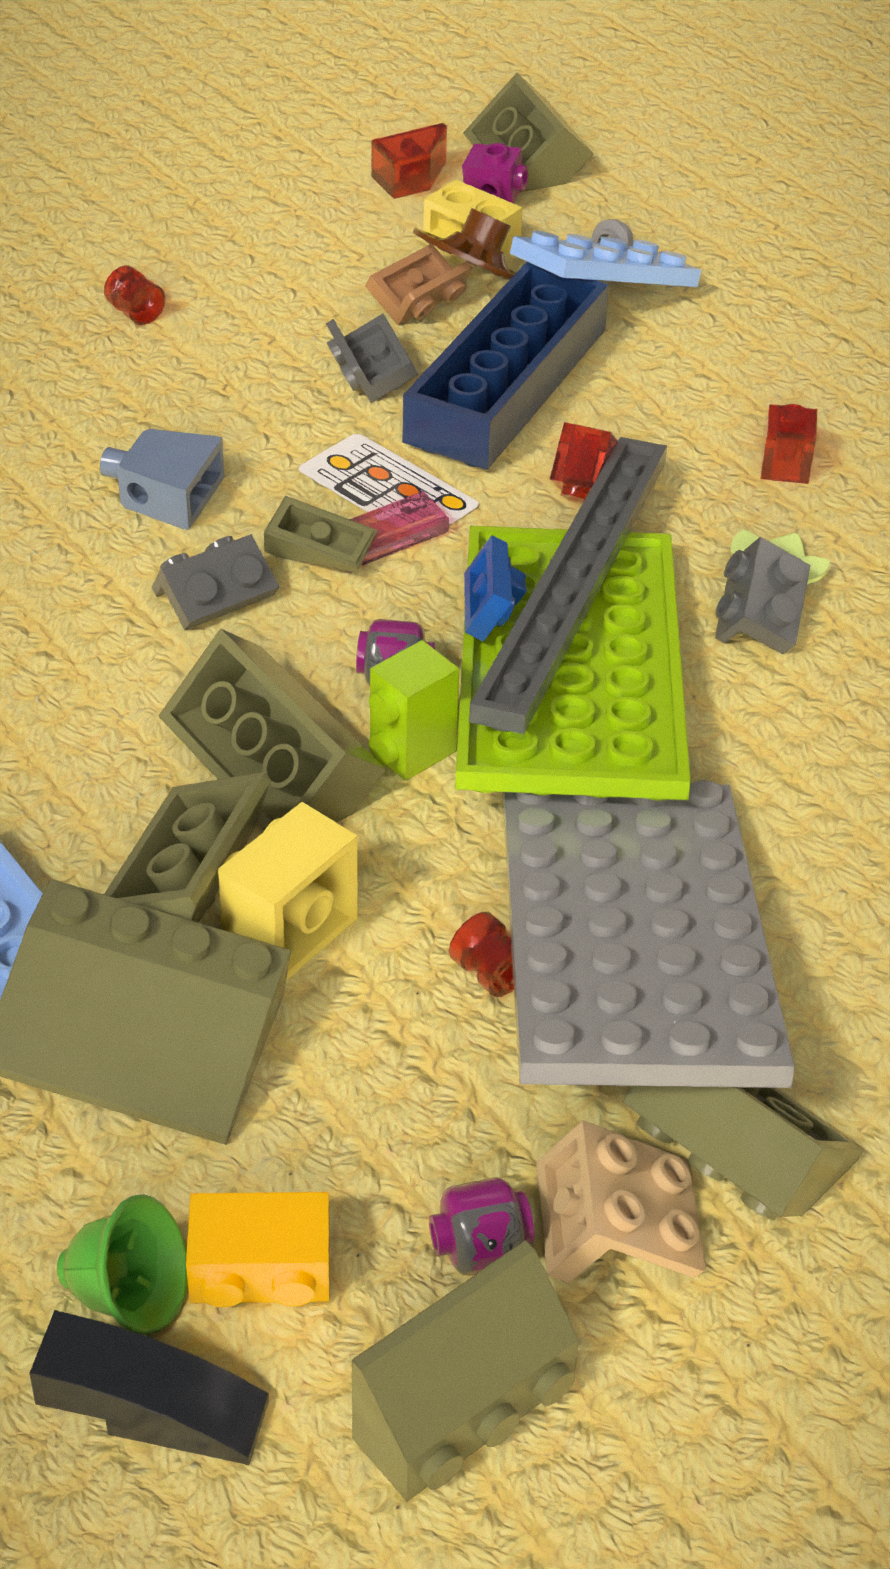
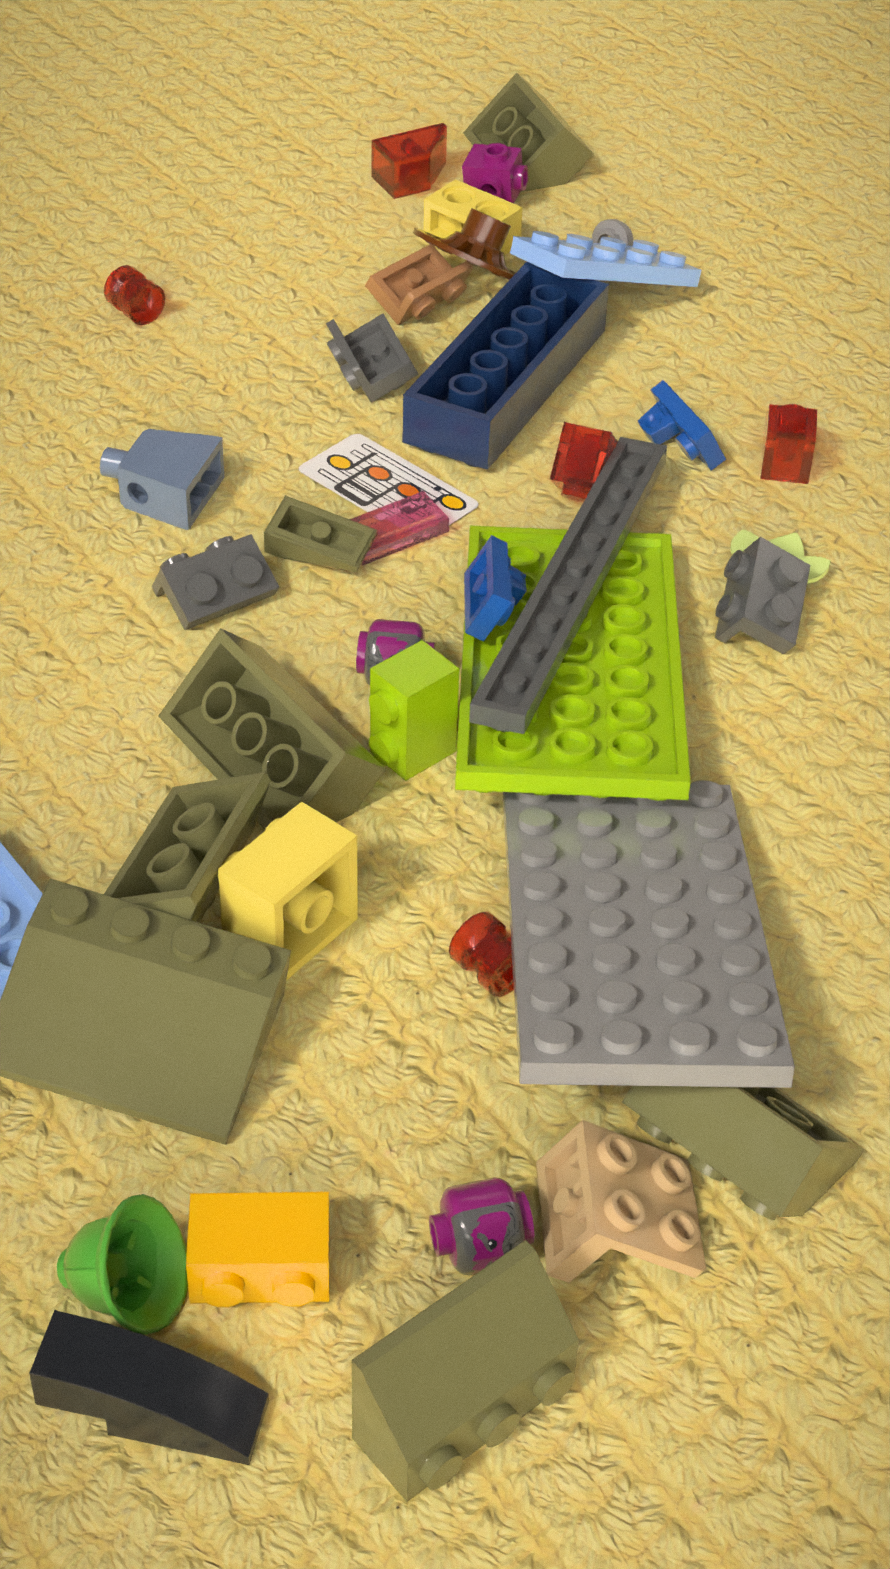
(673, 417): none -> blue hinge

